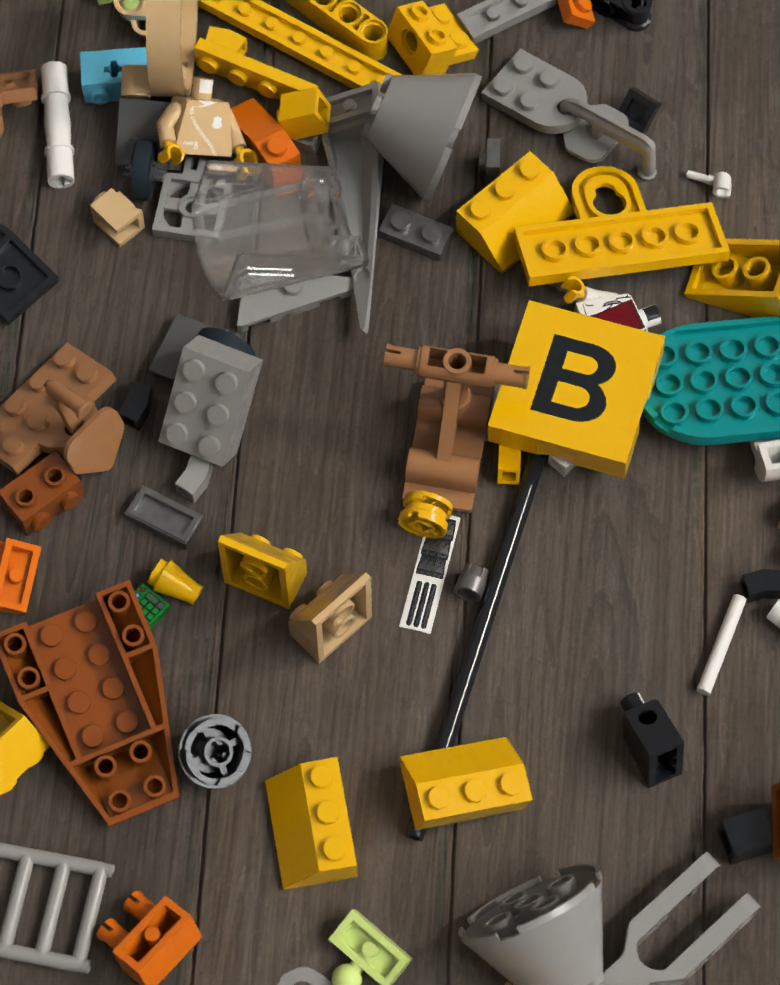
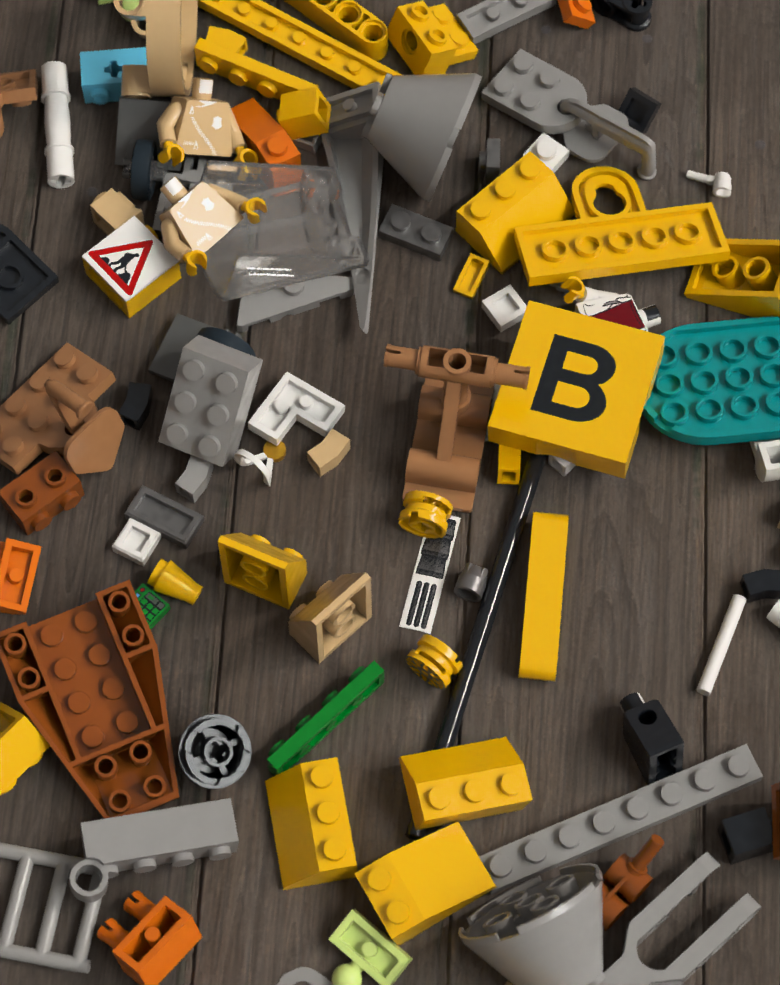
(131, 266): none -> piece
(136, 542): none -> white tile
(154, 839): none -> light grey hinge
(201, 219): none -> torso
(270, 453): none -> white piece
(292, 402): none -> white plate
(328, 452): none -> tan piece
(335, 709): none -> green plate
(425, 882): none -> yellow slope
(433, 662): none -> yellow wheel
(471, 276): none -> yellow piece
(504, 308): none -> white plate
(543, 596): none -> yellow beam
(549, 152): none -> white plate
(621, 818): none -> light grey plate
(627, 880): none -> dark orange beam

